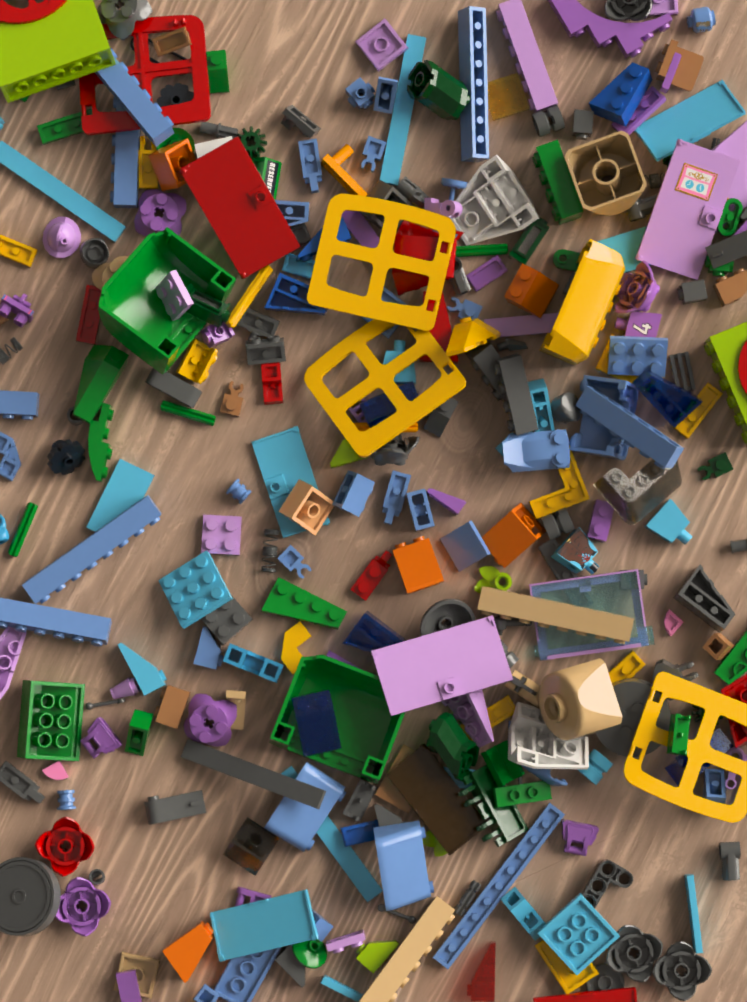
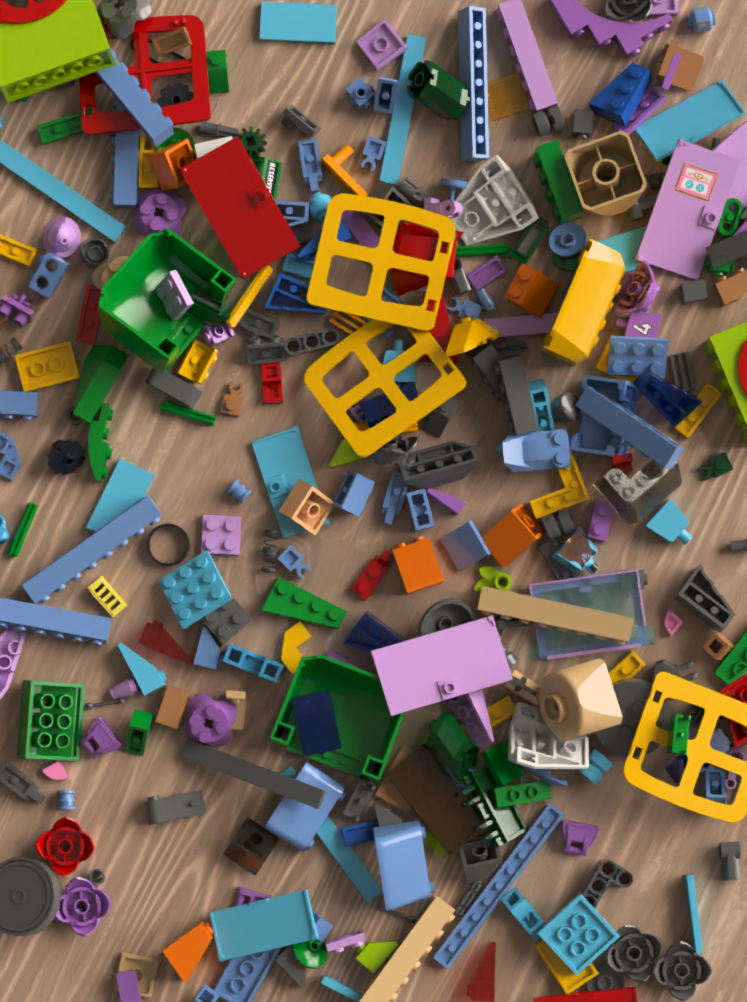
(47, 366): none -> yellow plate
(53, 277): none -> medium blue brick
(95, 585): none -> light yellow slope
(149, 538): none -> black tyre
(161, 640): none -> clear red slope
(298, 22): none -> medium azure tile
(305, 349): none -> dark grey beam
(318, 206): none -> medium azure head
(336, 315): none -> light orange tile
(439, 465): none -> dark grey wedge
(479, 858): none -> dark grey slope
(485, 300): none -> medium blue pin
(567, 233): none -> medium blue dish
(623, 462): none -> red slope

